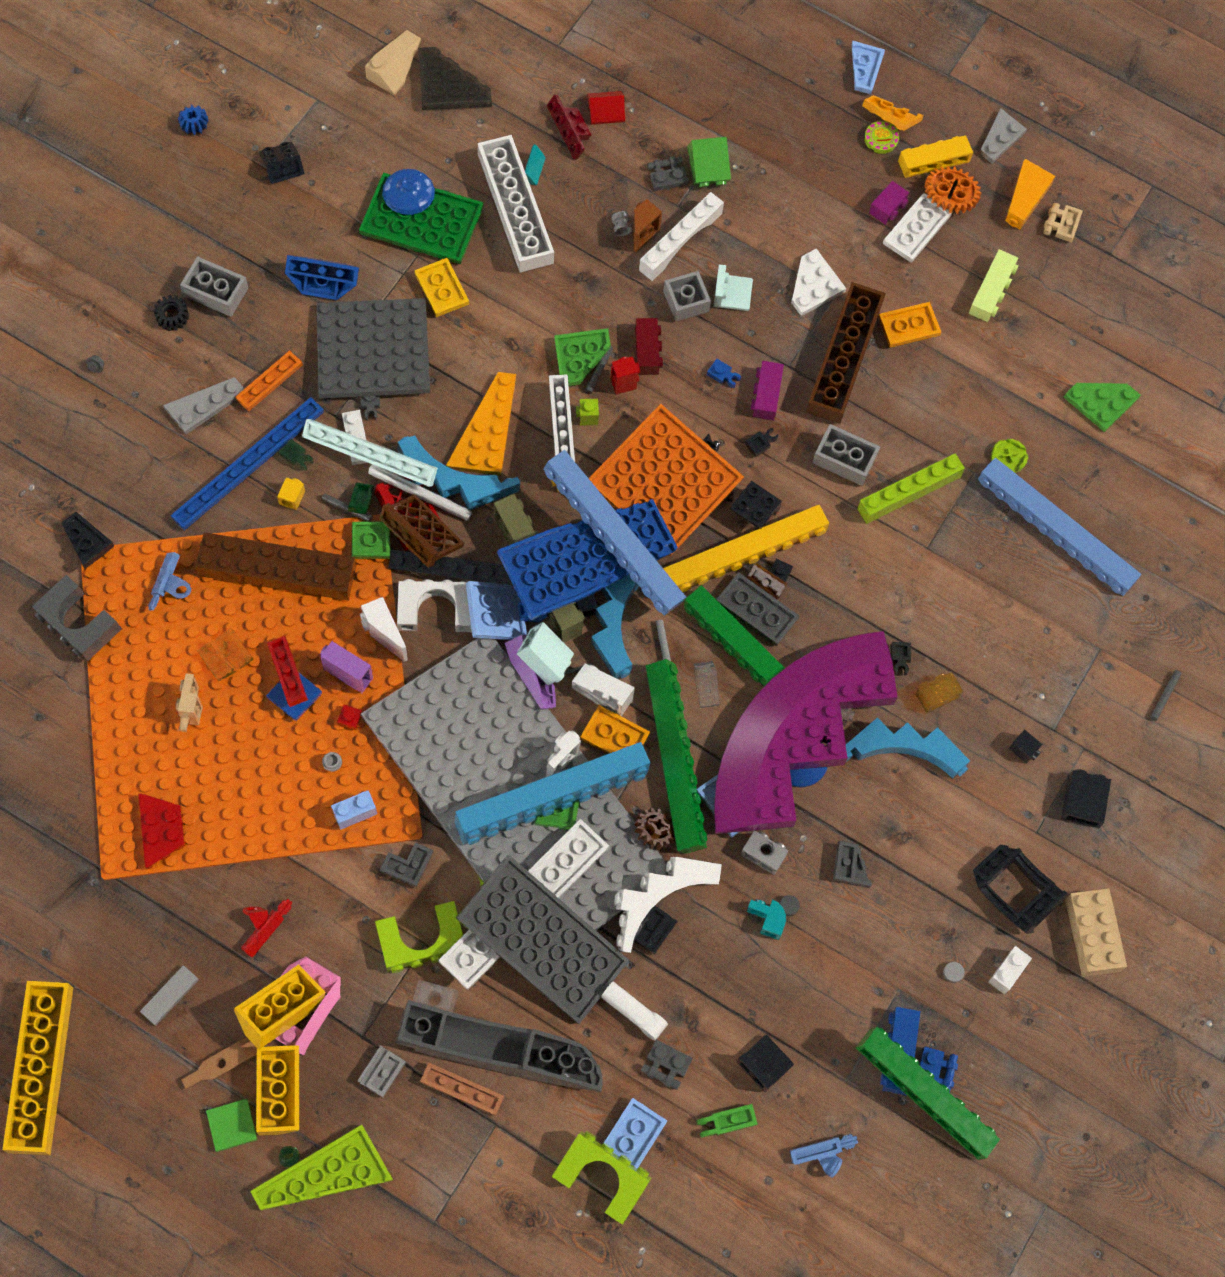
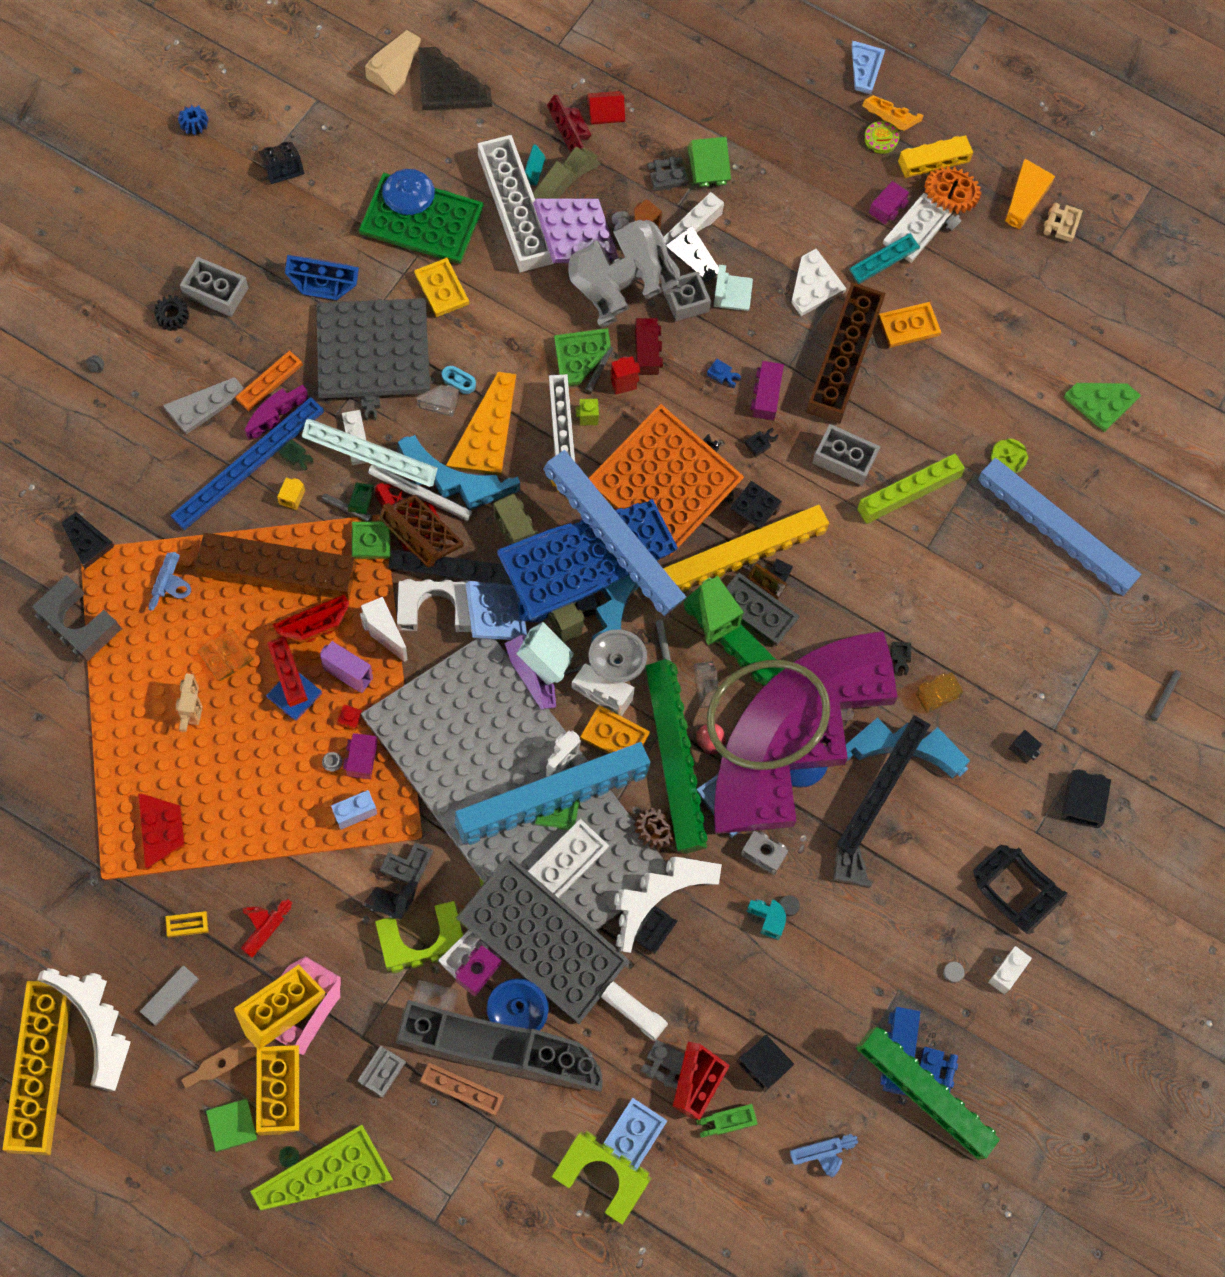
(86, 996): none -> white arch
(204, 922): none -> yellow tile
(268, 413): none -> magenta slope
(314, 621): none -> red wedge
(361, 756): none -> magenta brick
(391, 903): none -> black bracket
(439, 400): none -> clear slope
(460, 379): none -> medium azure plate
(474, 982): none -> magenta brick
(503, 1006): none -> blue dish
(565, 173): none -> olive arch
(572, 226): none -> plate
(621, 647): none -> light grey dish
(644, 260): none -> light grey animal
(691, 250): none -> wing
(698, 1080): none -> red wedge
(704, 741): none -> coral hair
(718, 610): none -> bright green slope
(784, 761): none -> olive piece
(883, 785): none -> black plate
(884, 258): none -> teal tile
(953, 222): none -> light grey plate
(993, 285): yellowish green brick -> none
(1001, 136): light grey wing -> none
(1095, 932): tan brick -> none

